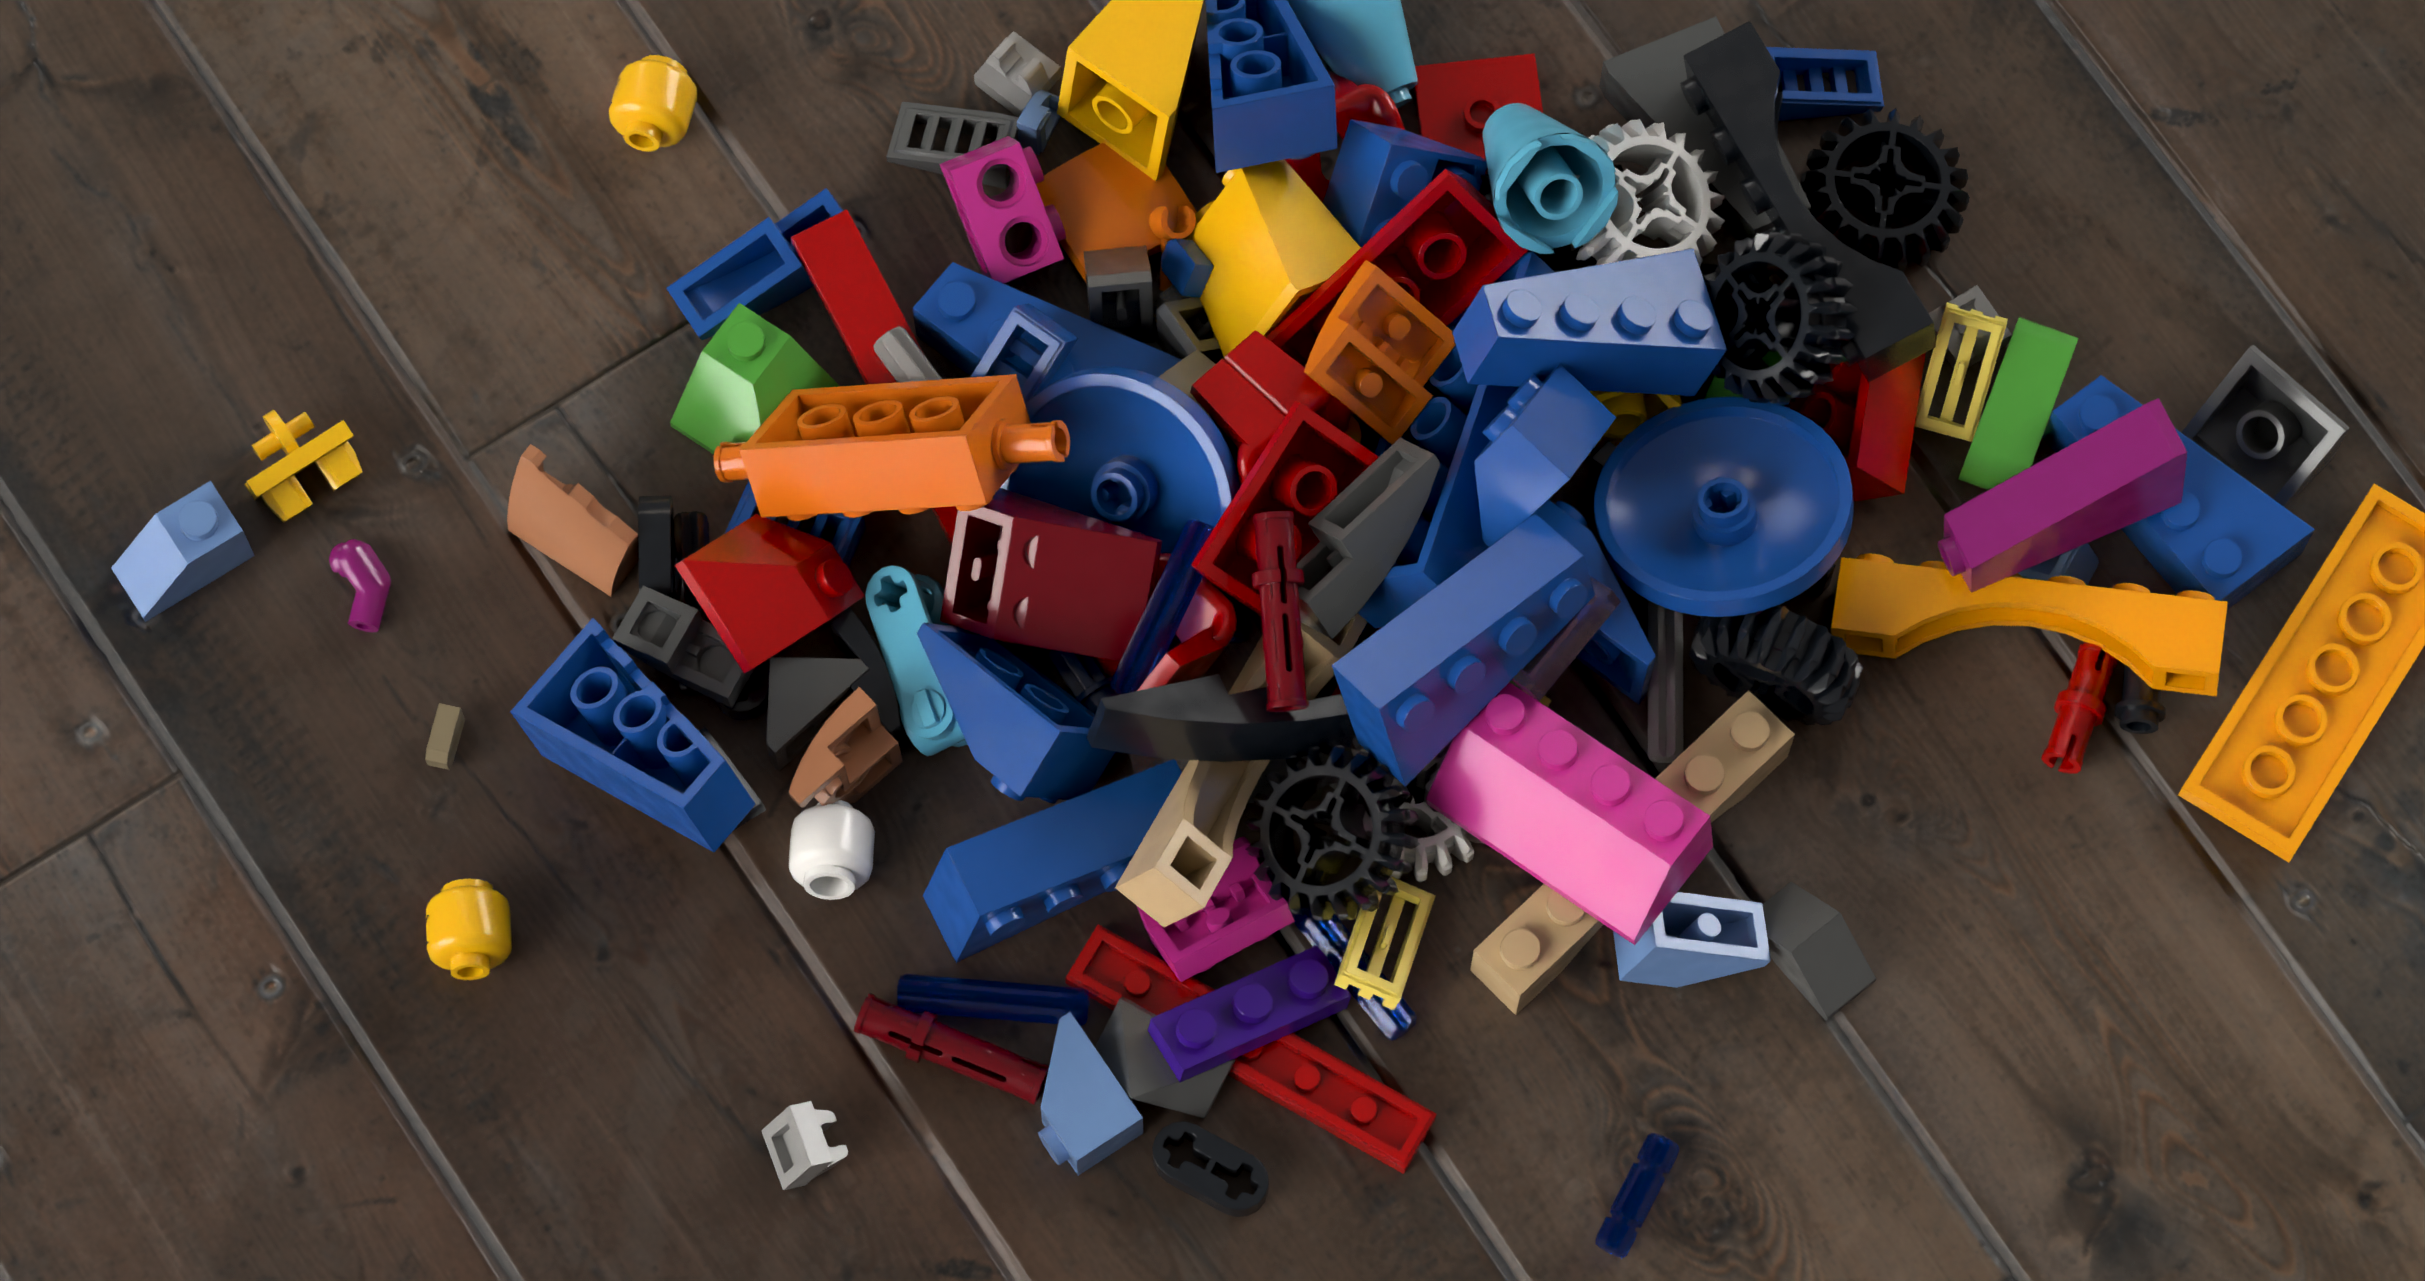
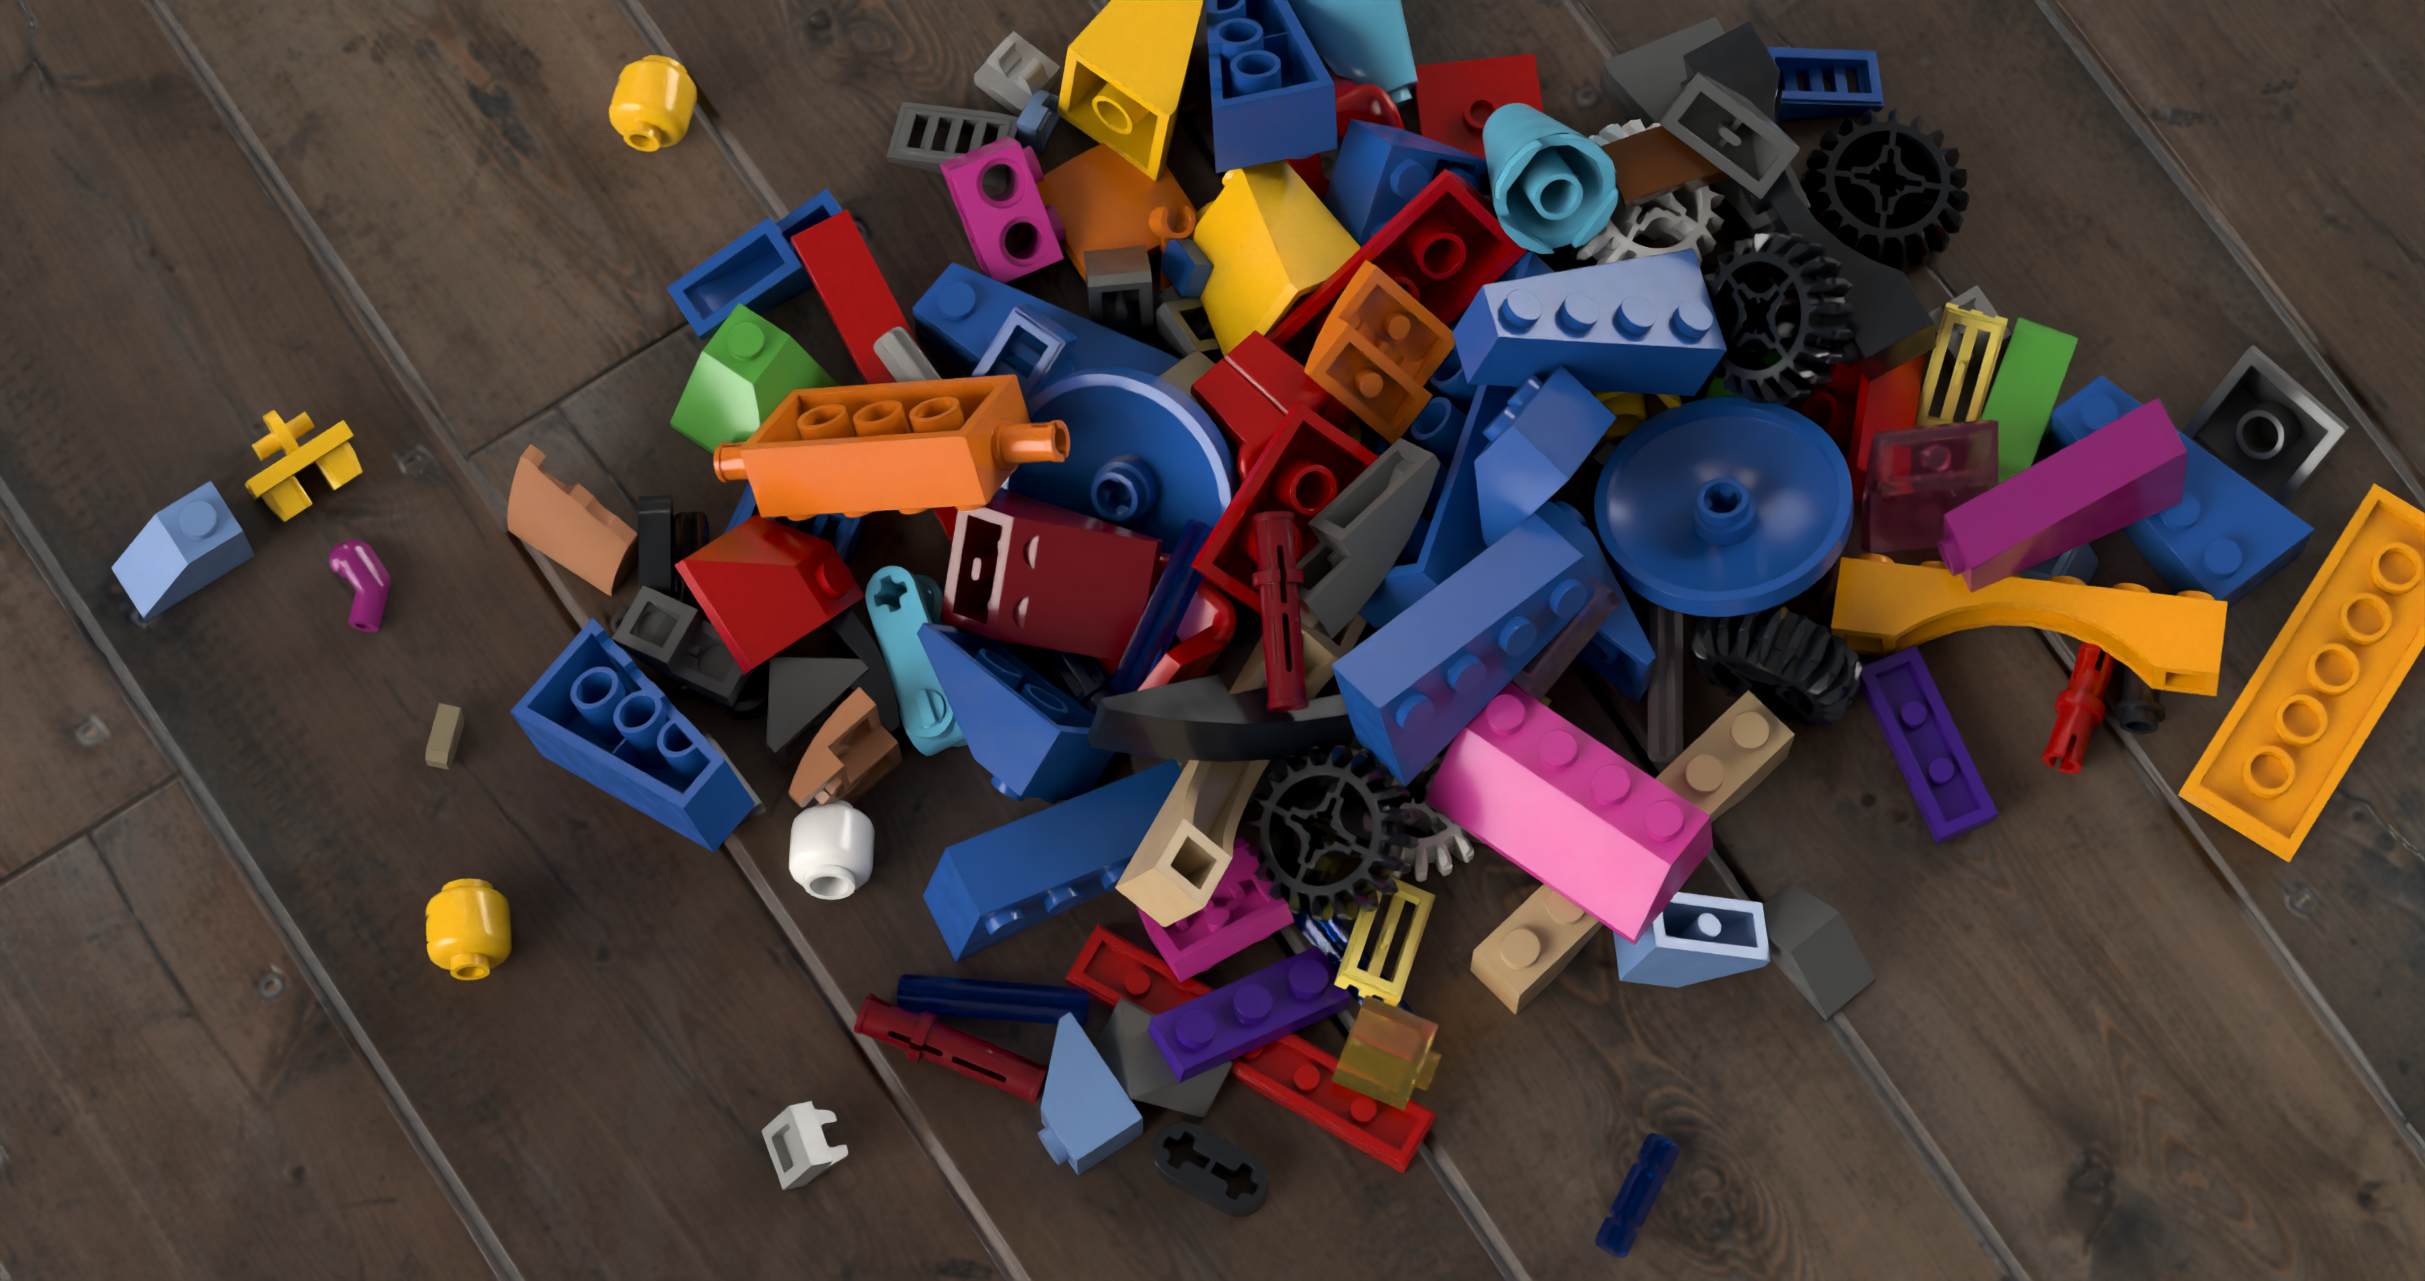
(1387, 1053): none -> clear yellow brick
(1656, 165): none -> reddish brown slope
(1730, 133): none -> dark grey slope
(1920, 477): none -> clear pink slope
(1926, 745): none -> dark purple plate

